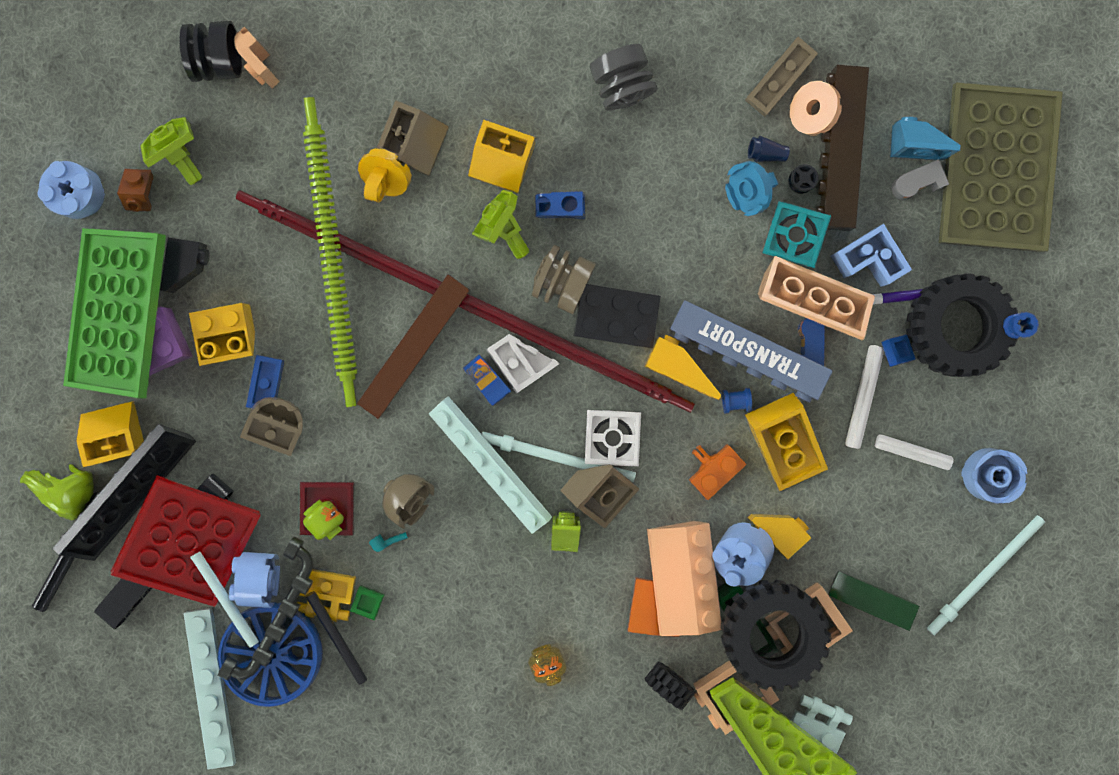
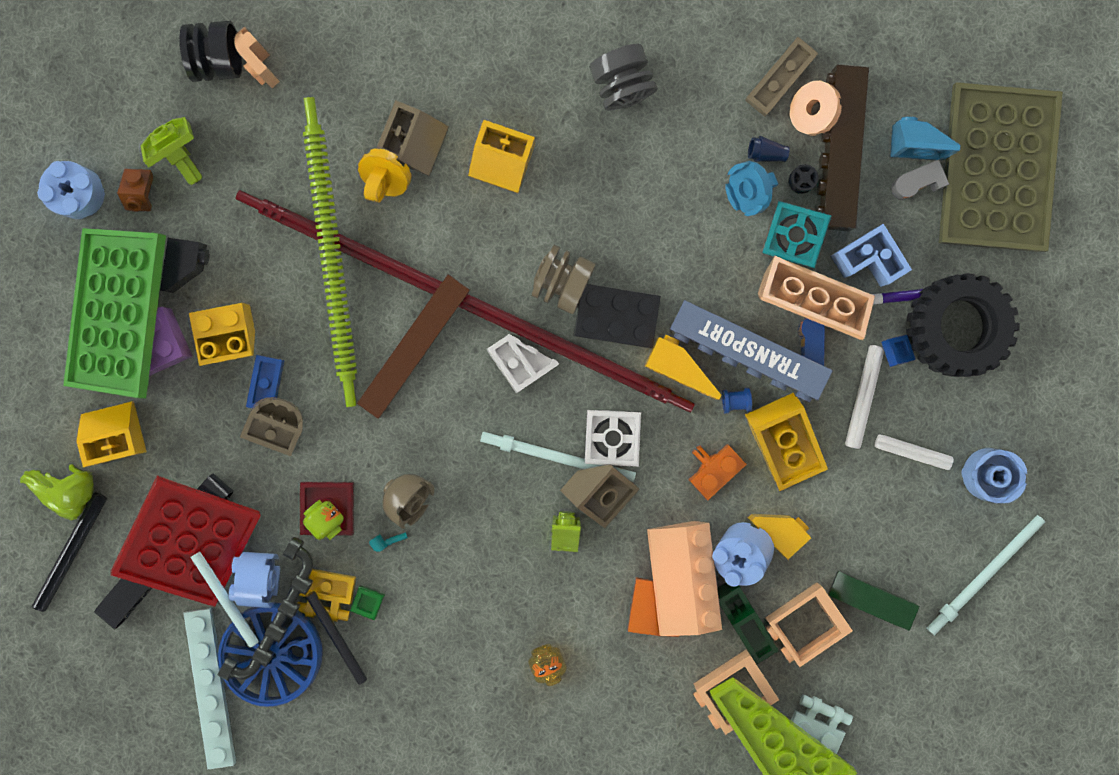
(124, 494): black plate -> none
(487, 380): blue leg -> none
(490, 465): light aqua plate -> none
(499, 222): lime piece -> none
(560, 205): blue leg -> none
(670, 685): black tyre -> none
(797, 662): black tyre -> none
(1027, 321): blue bush -> none

